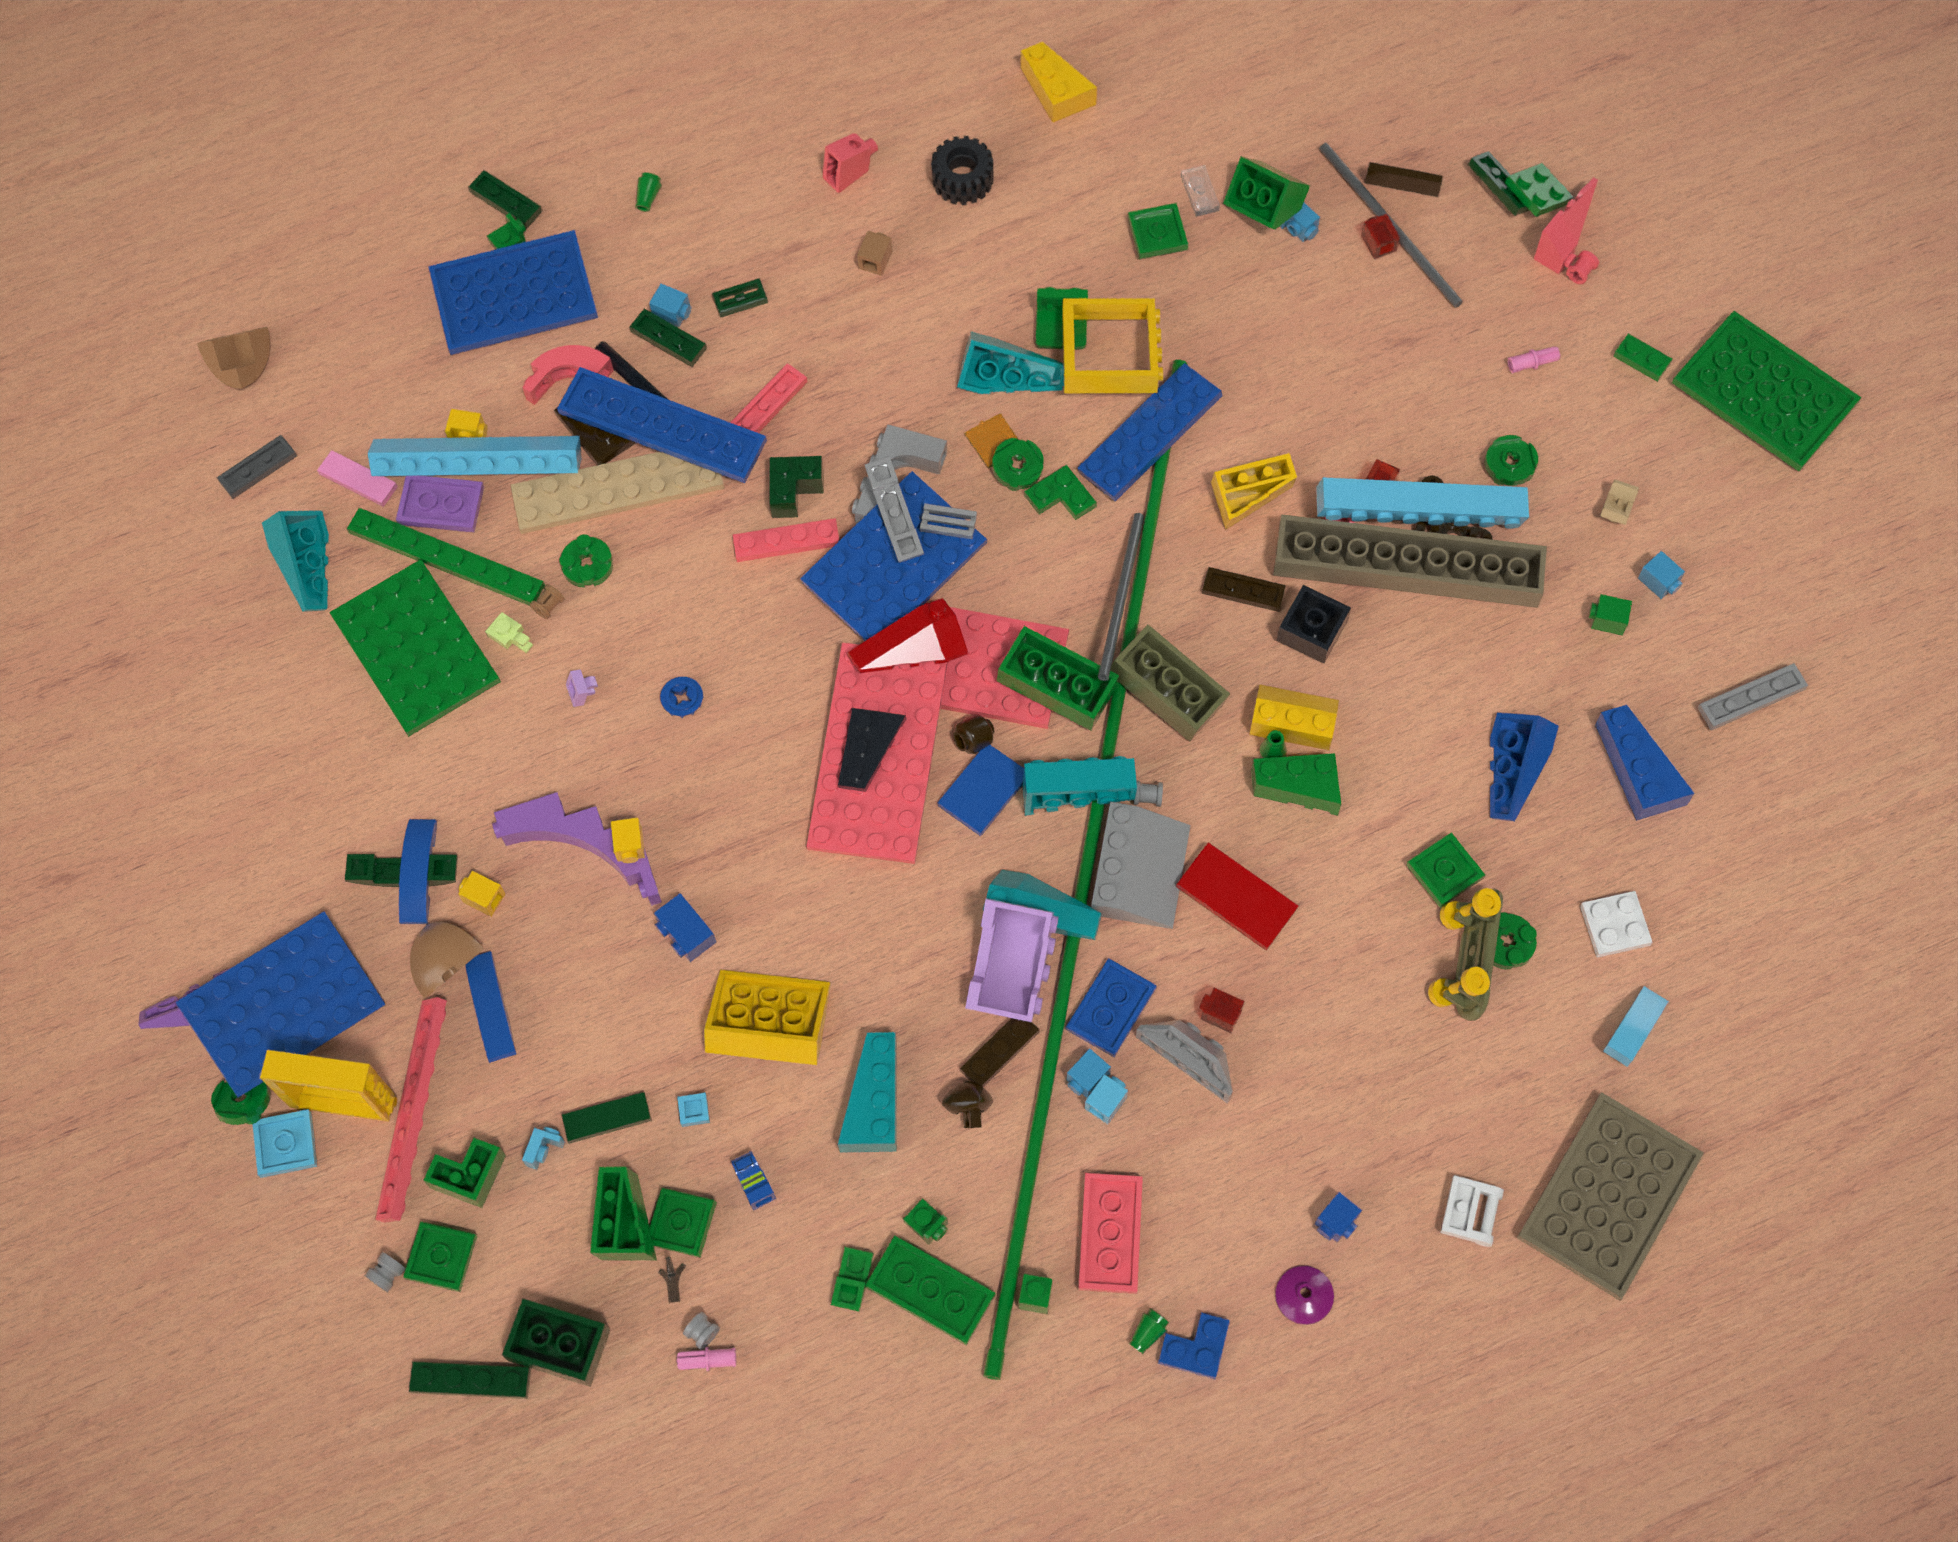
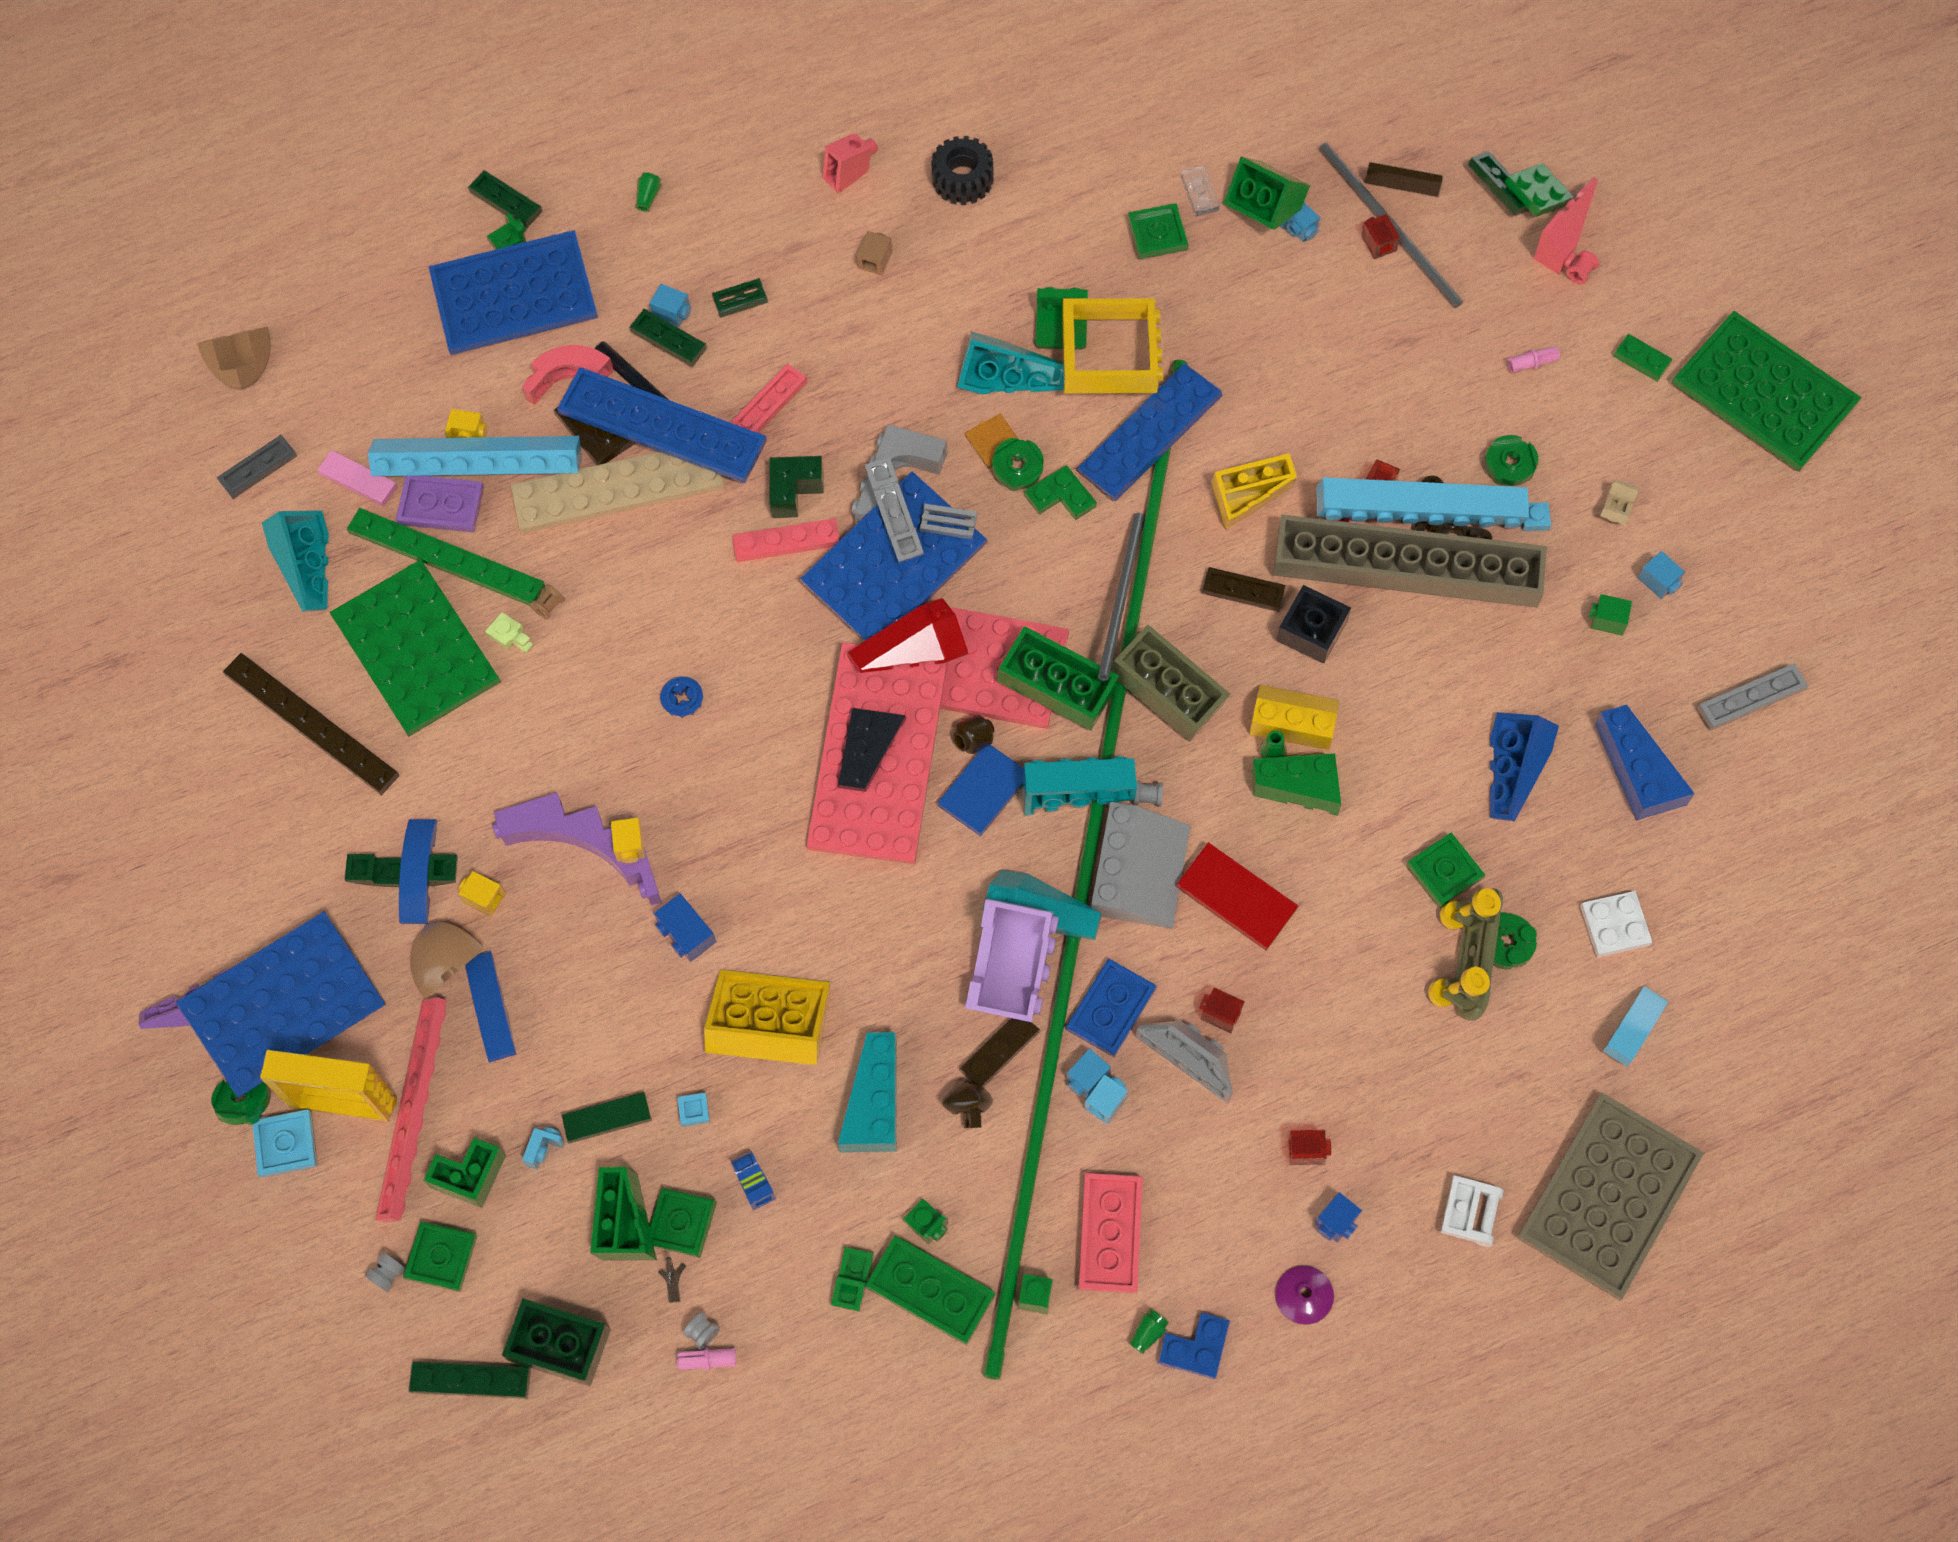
(311, 724): none -> dark brown plate
(580, 687): lavender tile -> none
(582, 548): green plate -> none
(1056, 82): yellow wedge -> none
(1308, 1147): none -> clear red brick
(1538, 517): none -> medium azure plate

